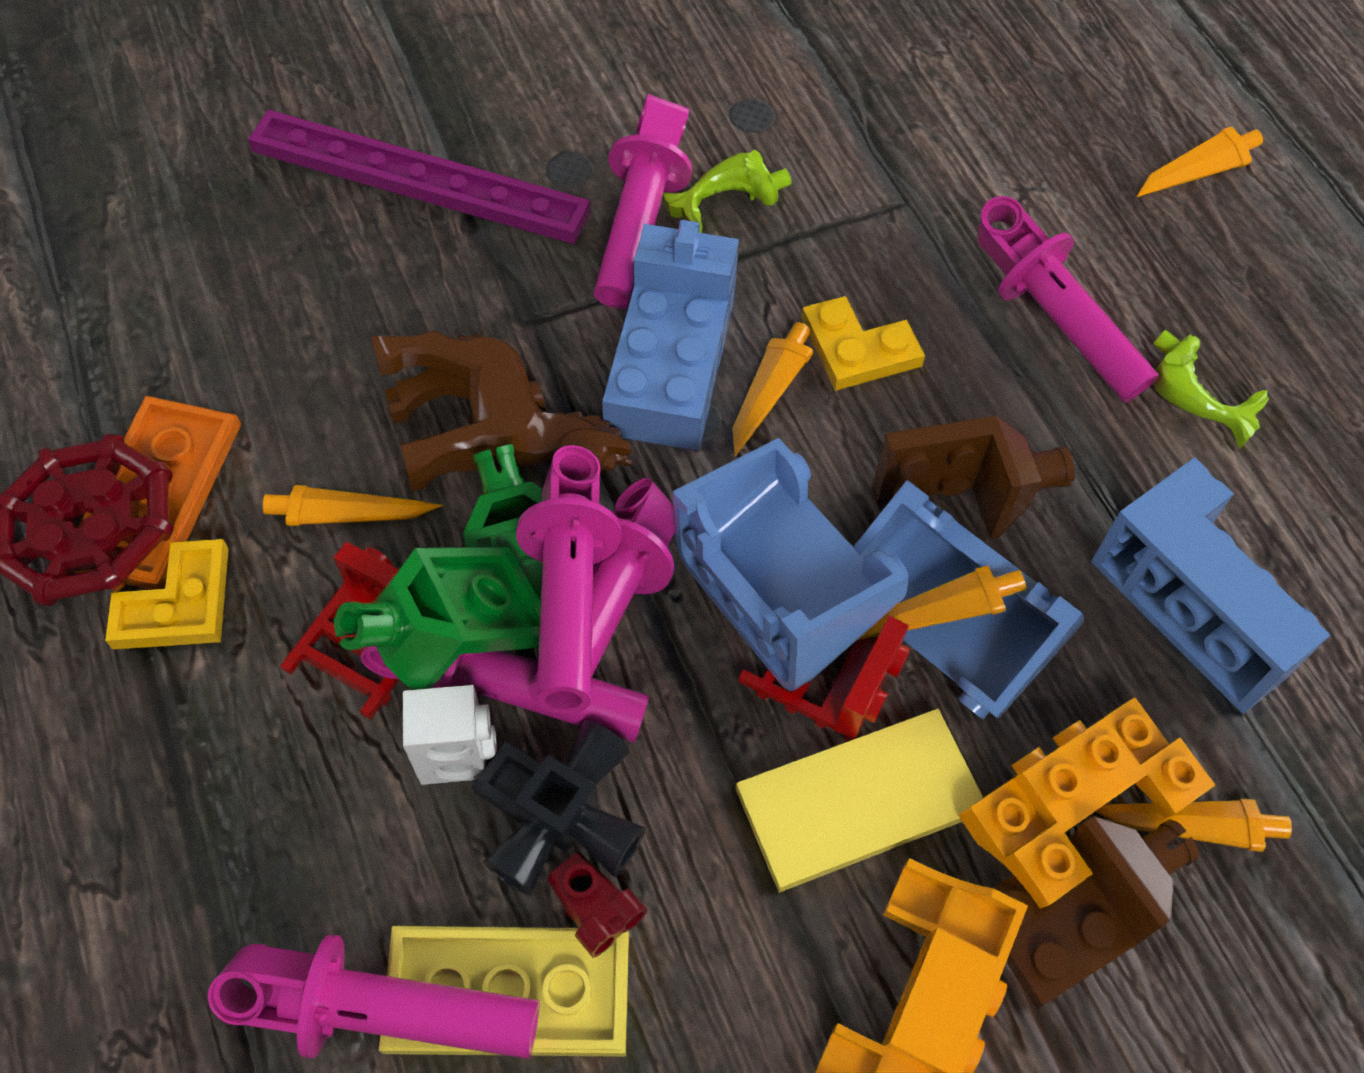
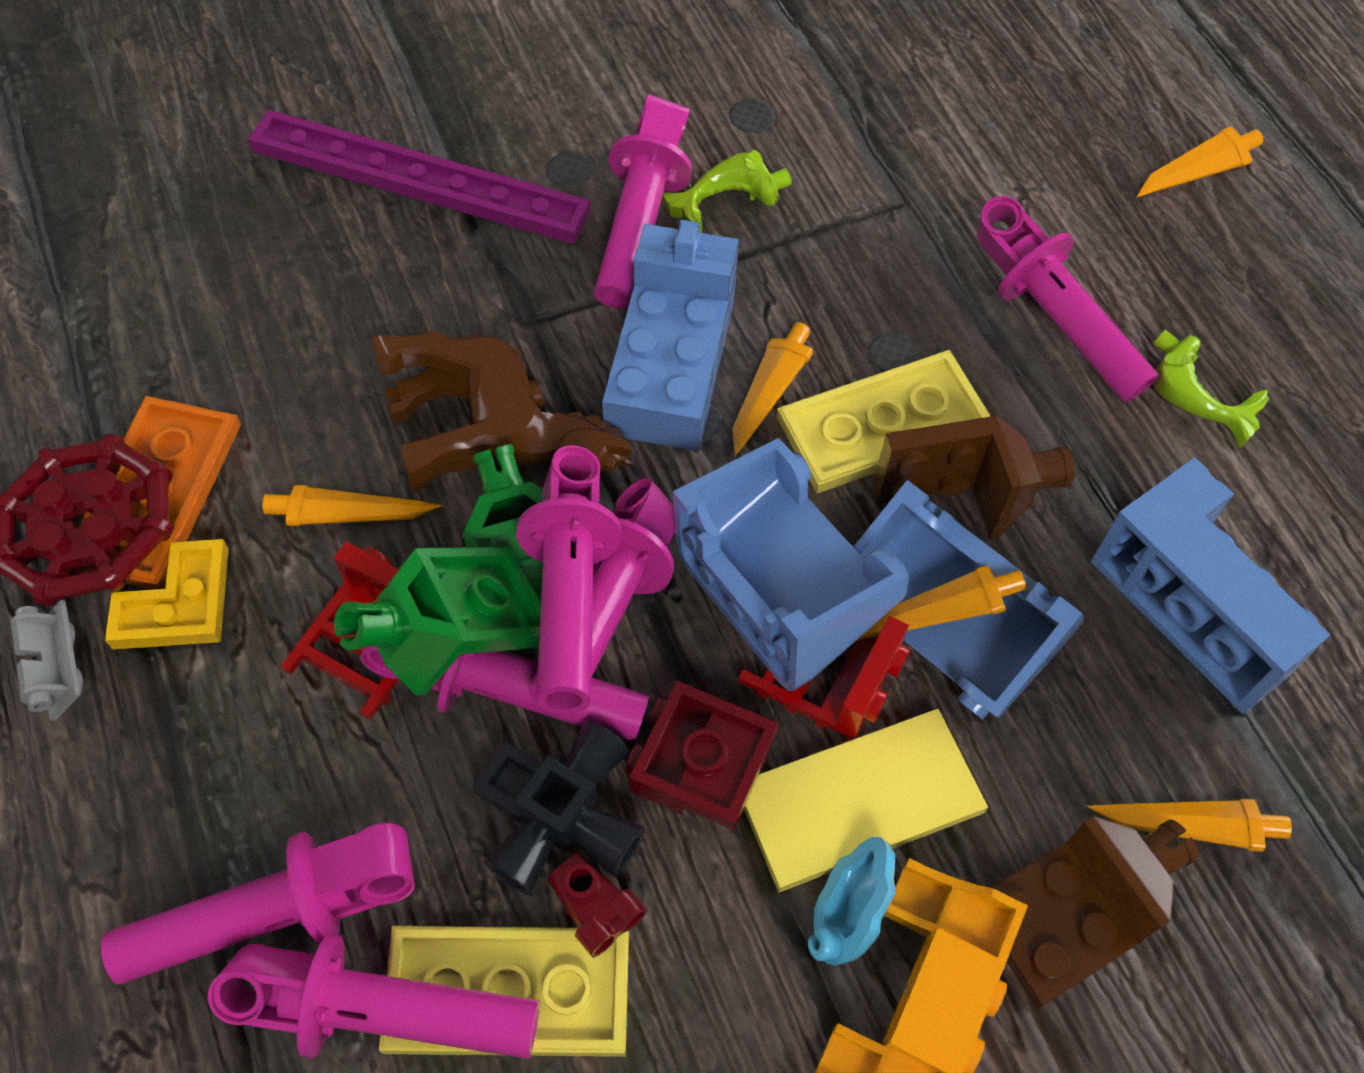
(52, 678): none -> light grey hinge
(314, 890): none -> dark pink piece
(447, 734): white brick -> none
(701, 755): none -> dark red plate
(846, 427): none -> light yellow tile
(853, 903): none -> medium azure arm
(859, 355): yellow plate -> none
(1029, 814): light orange bracket -> none

